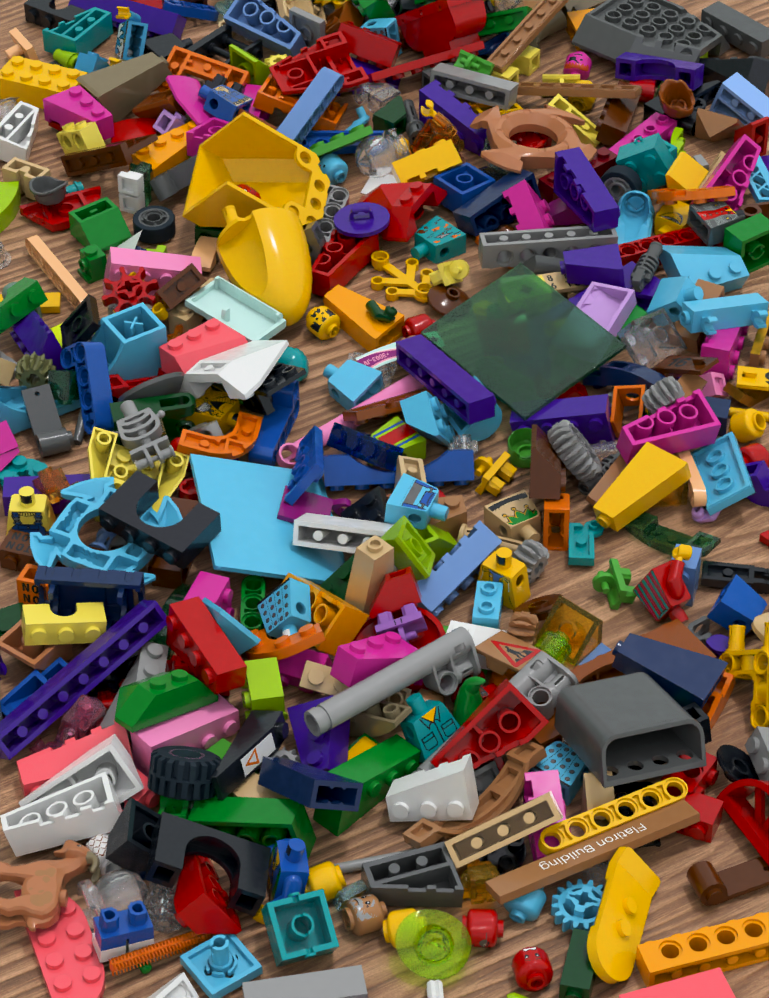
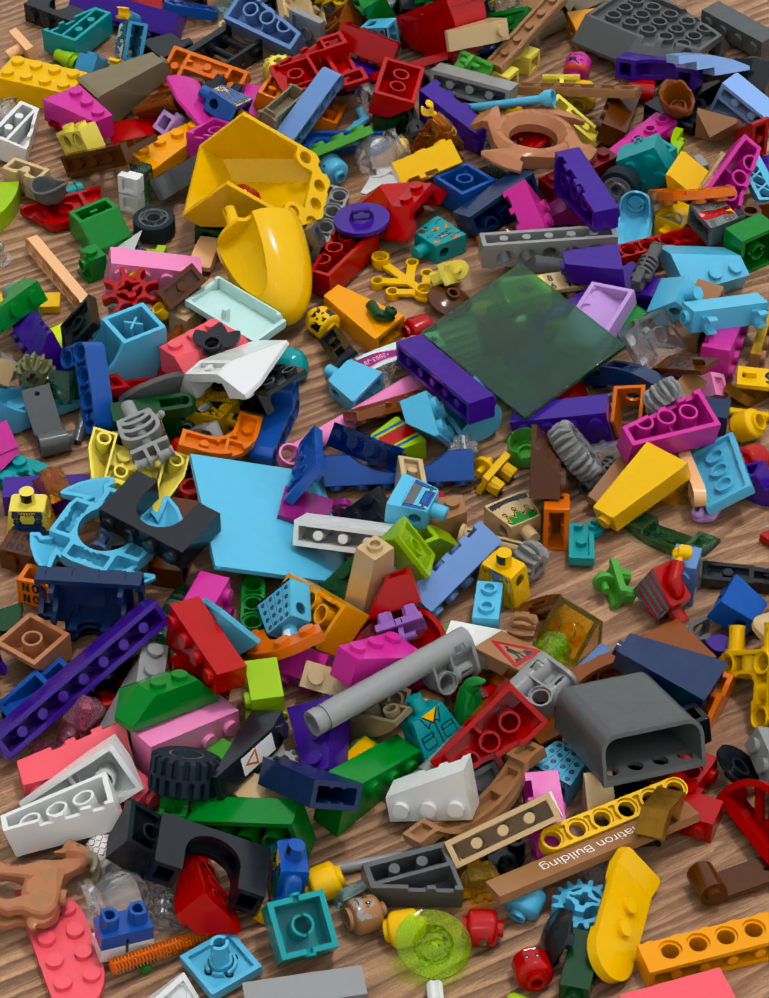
(44, 627): light yellow arch -> none
(216, 339): none -> black plate
(241, 59): lime slope -> none
(279, 108): none -> dark tan container
(337, 346): none -> black plate
(395, 88): none -> red slope
(477, 34): none -> tan slope
(545, 98): none -> medium azure piece
(557, 935): none -> black dish
(658, 811): none -> pearl gold slope
(708, 63): none -> light blue slope

